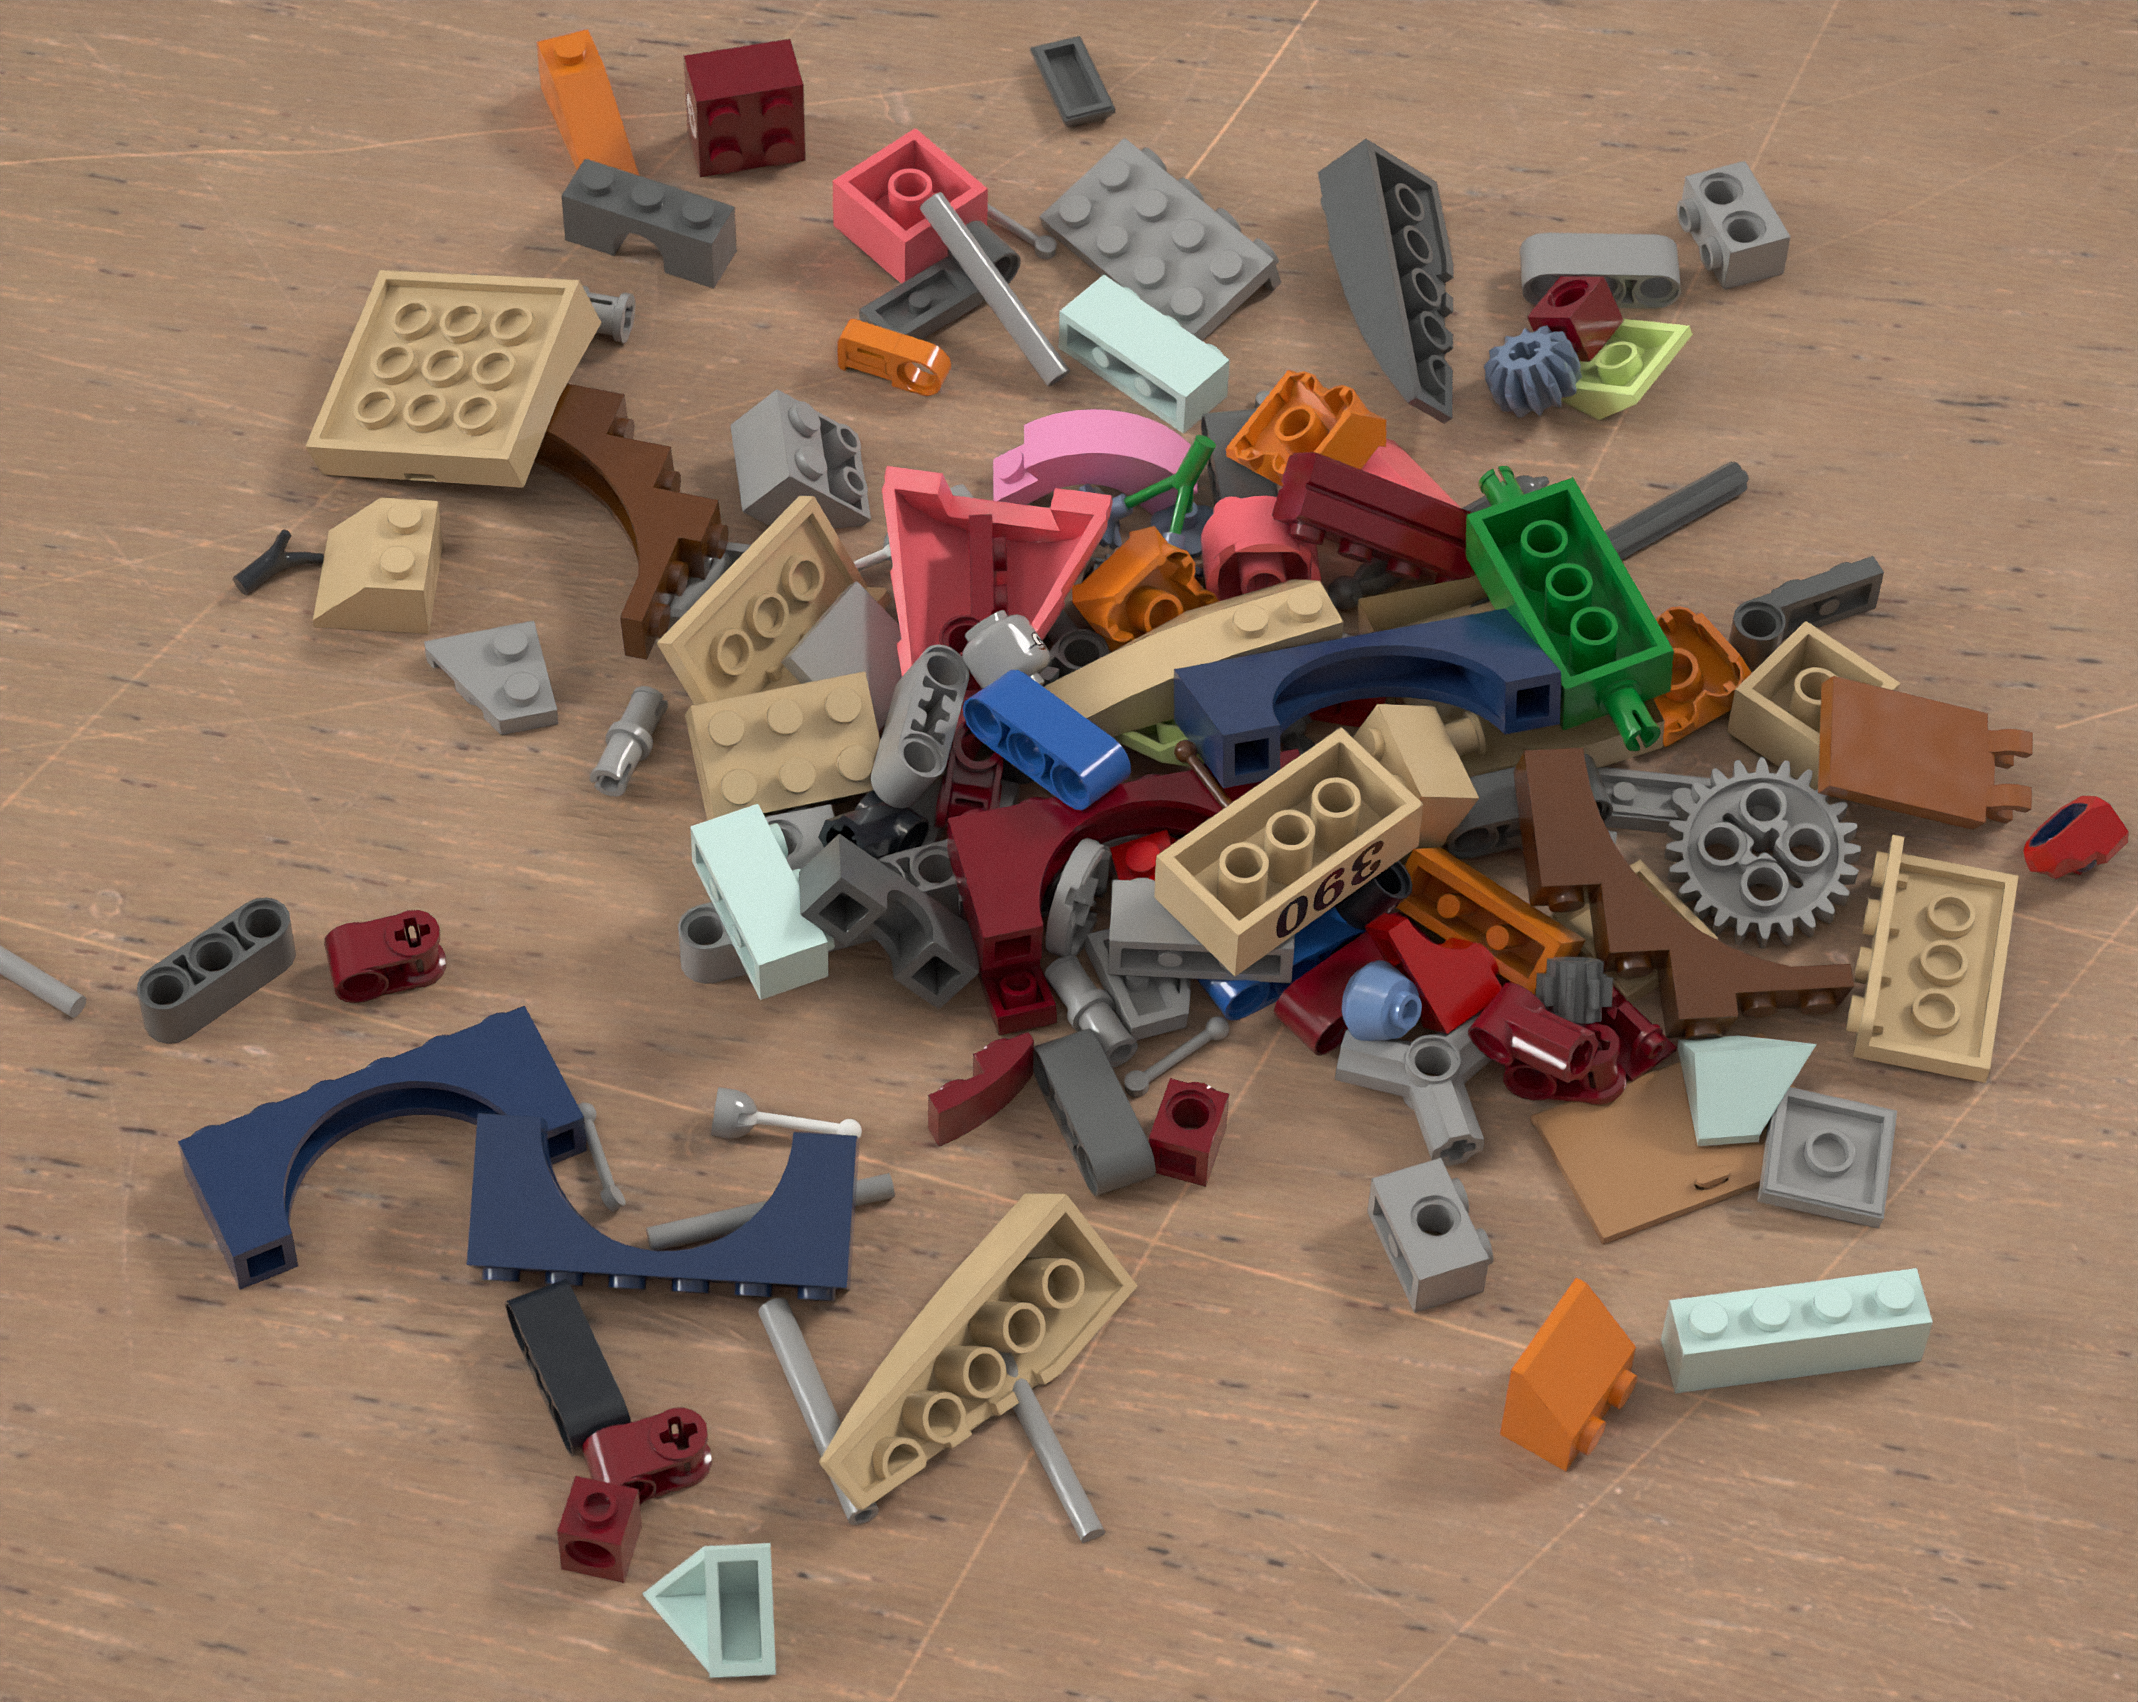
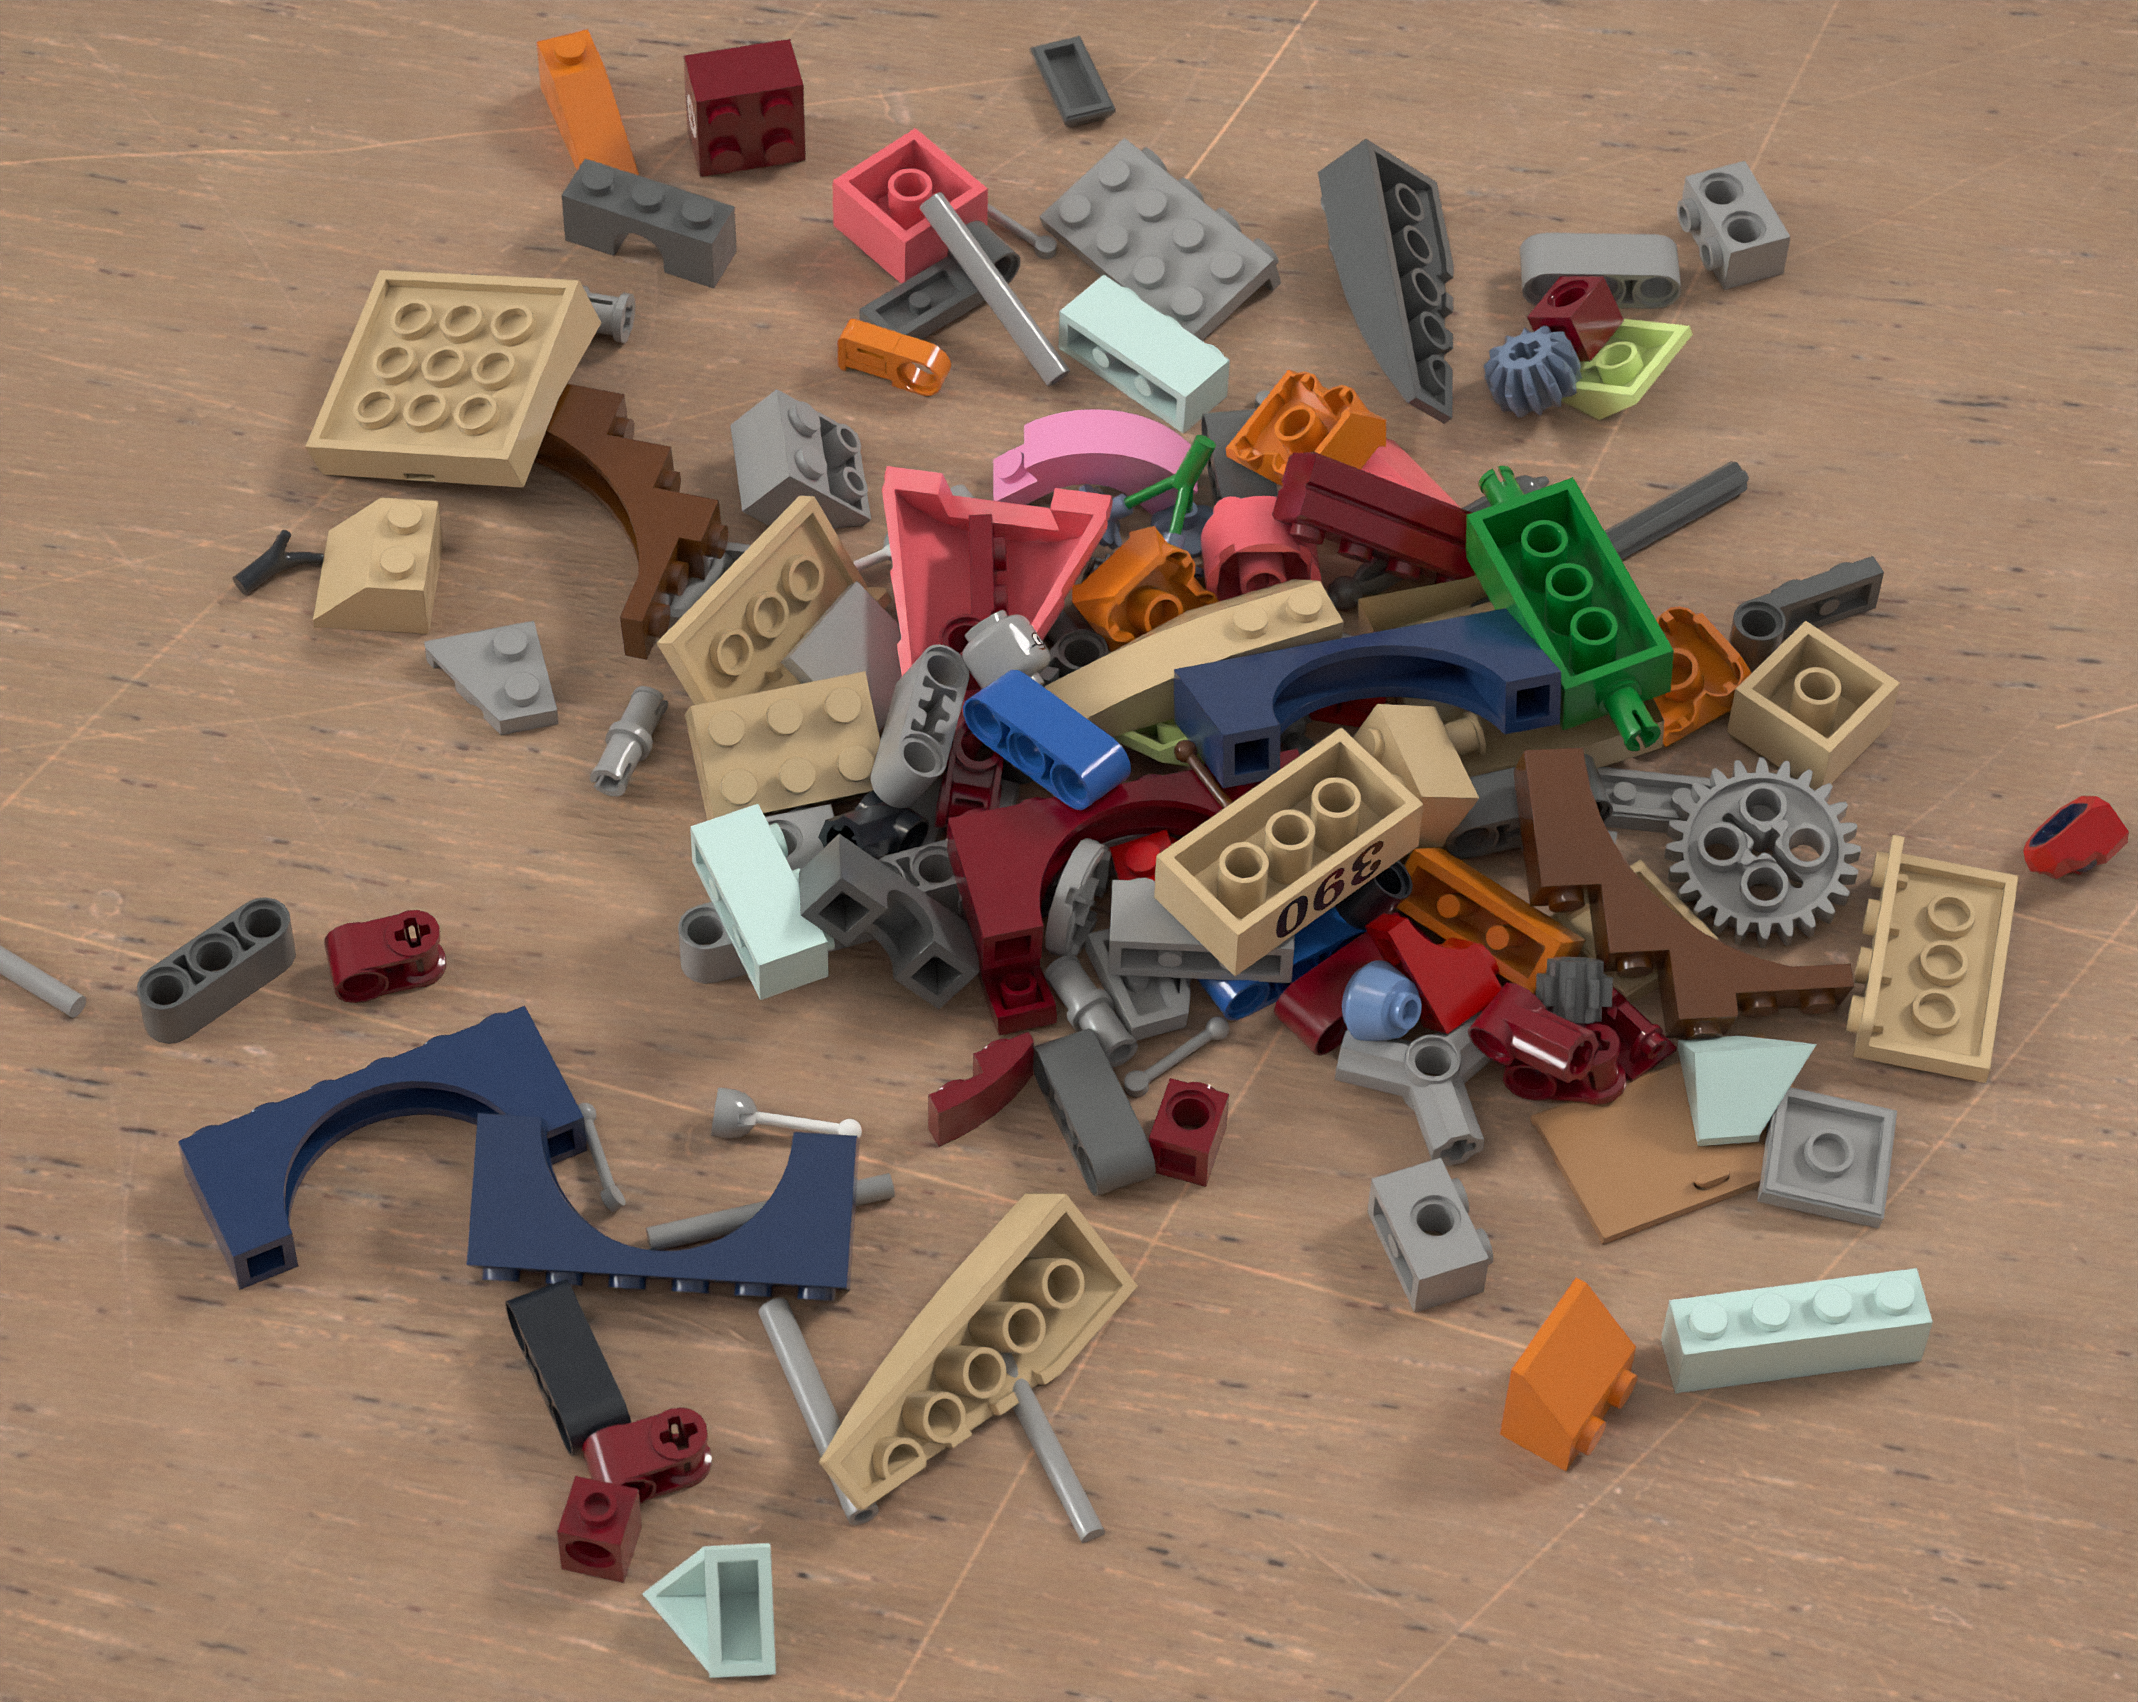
(1917, 755): dark orange tile -> none

